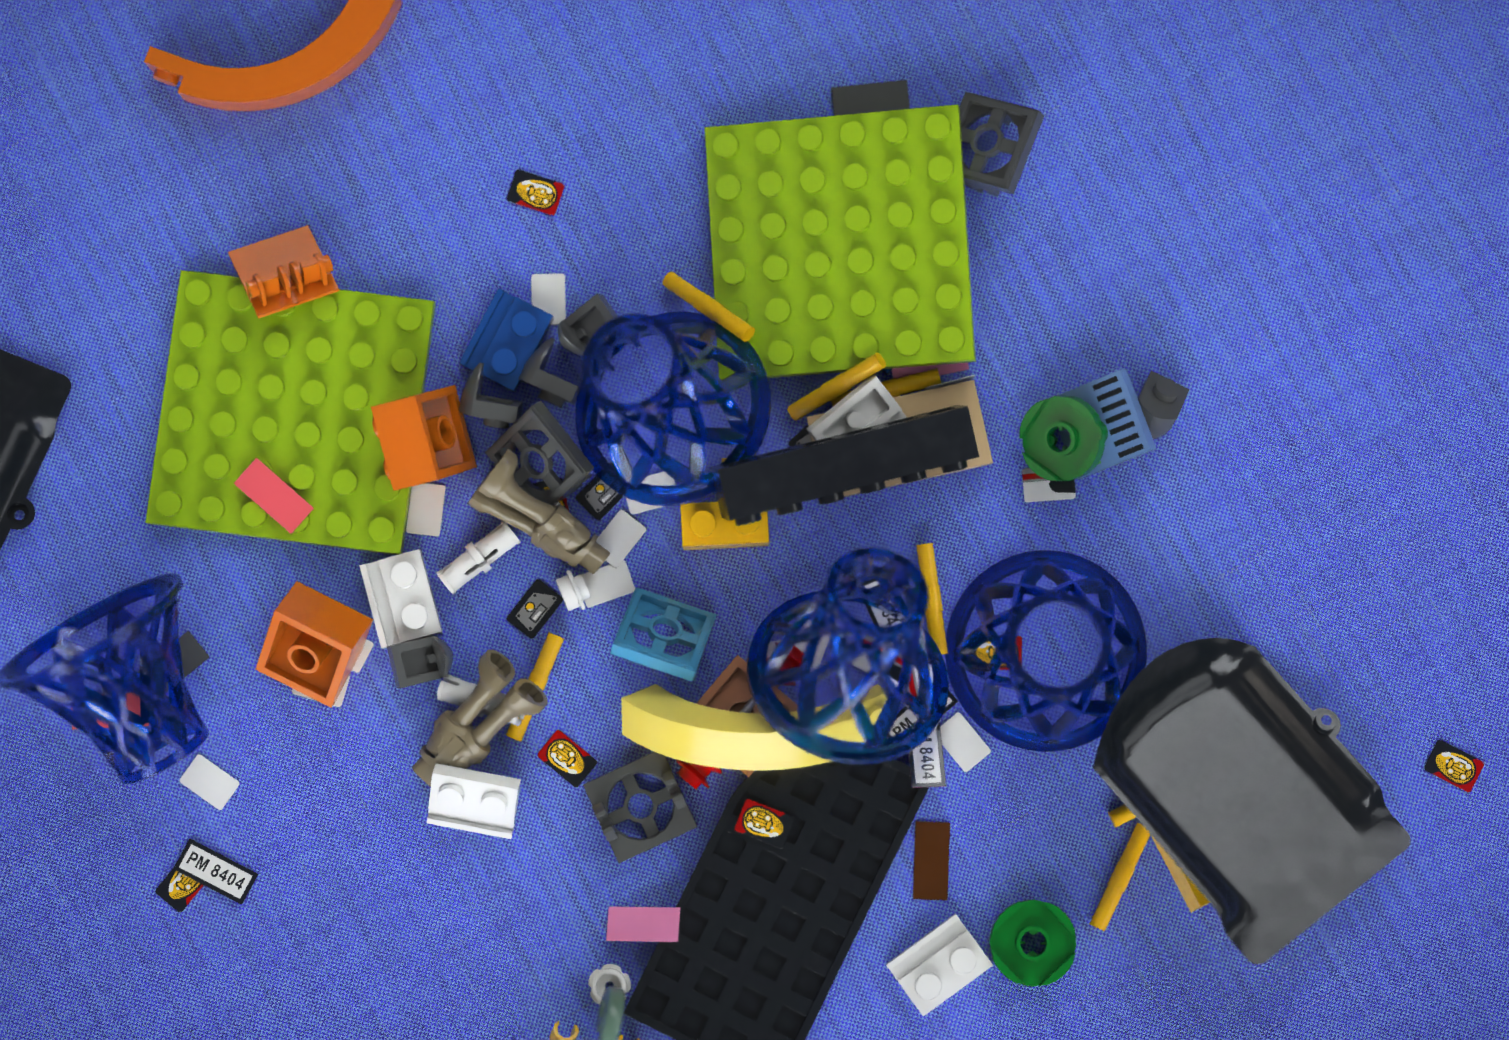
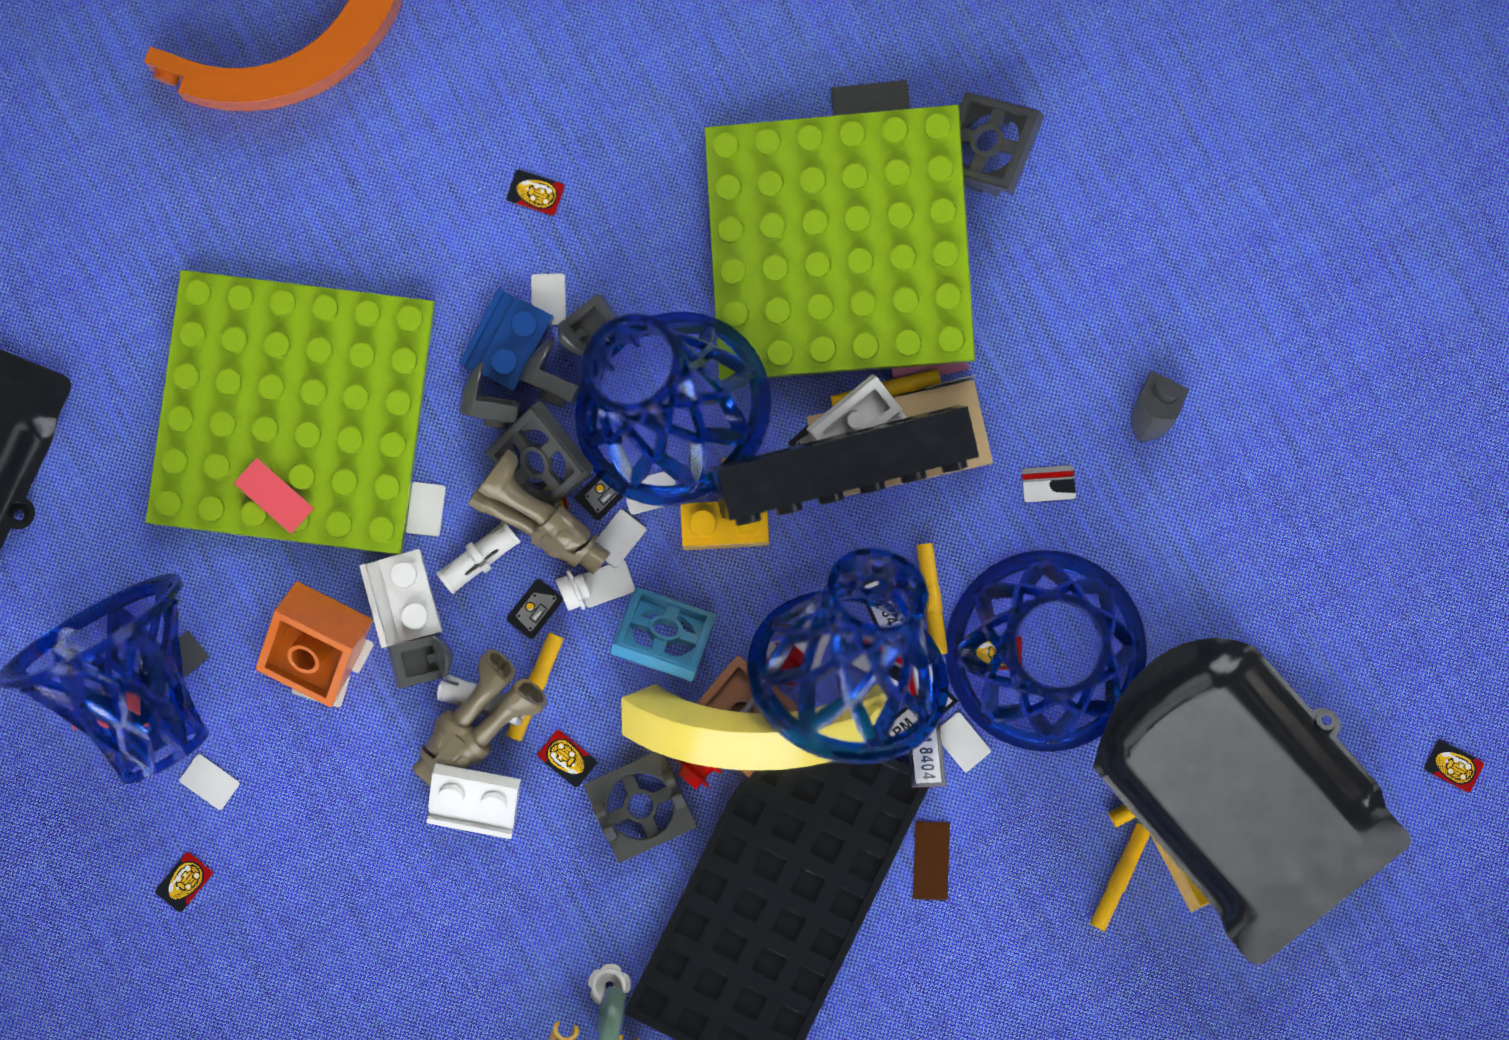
(215, 871): sticker -> none
(283, 271): orange hinge -> none
(423, 437): orange slope -> none
(643, 924): bright pink sticker -> none
(708, 306): yellow piece -> none
(764, 823): sticker -> none
(836, 386): yellow piece -> none
(939, 964): white plate -> none
(1032, 968): green plate -> none
(1086, 437): green plate -> none
(1121, 413): medium blue tile -> none

